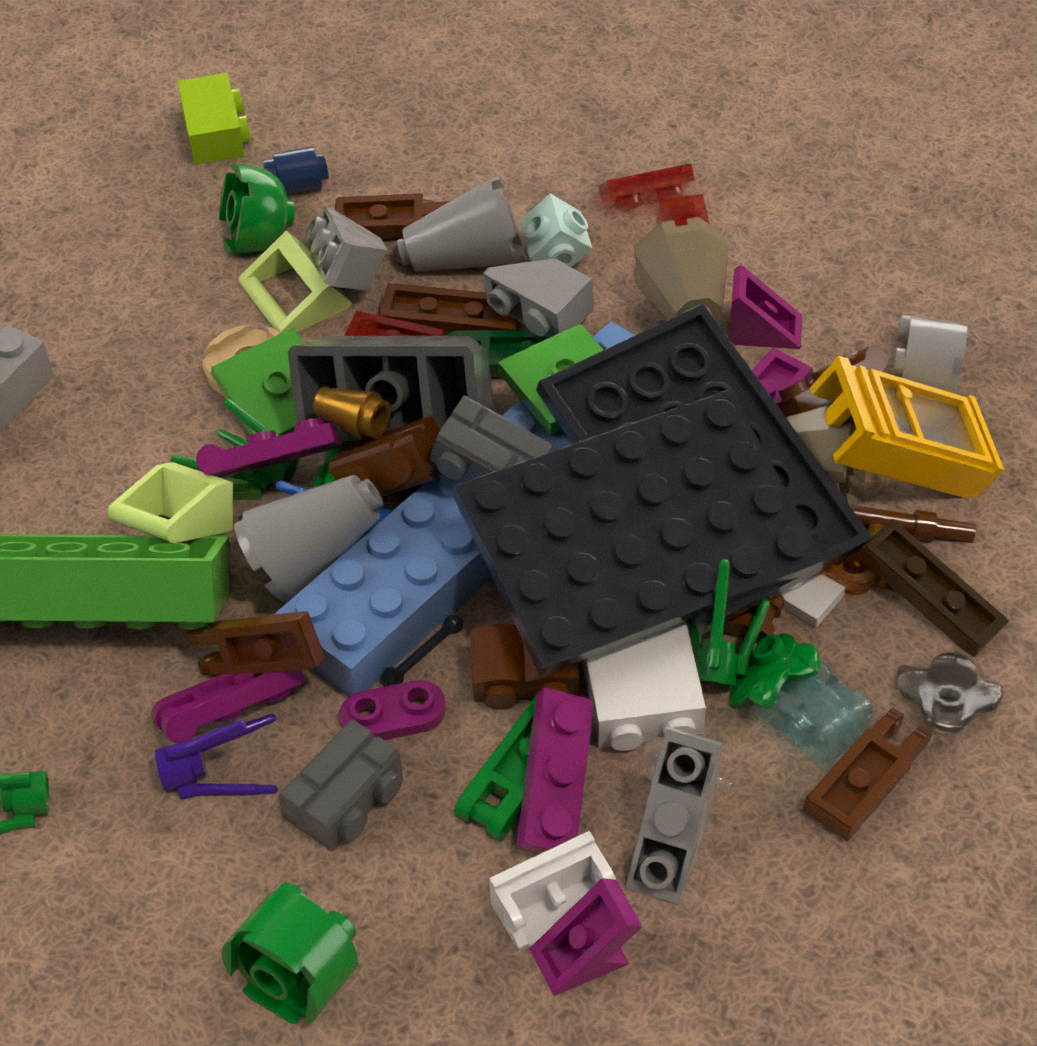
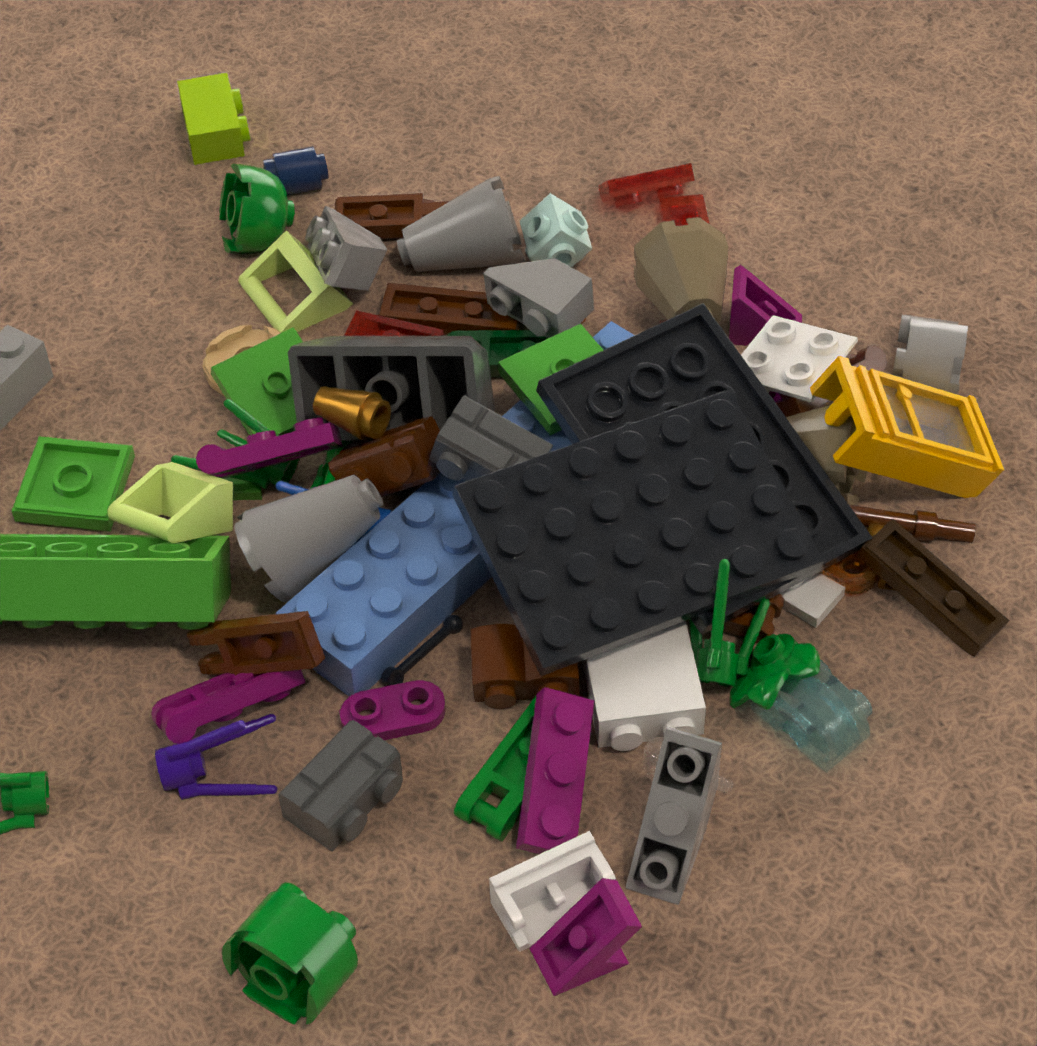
(73, 483): none -> bright green plate
(794, 355): none -> white hinge
(864, 776): reddish brown hinge -> none
(949, 691): clear smoke plate -> none

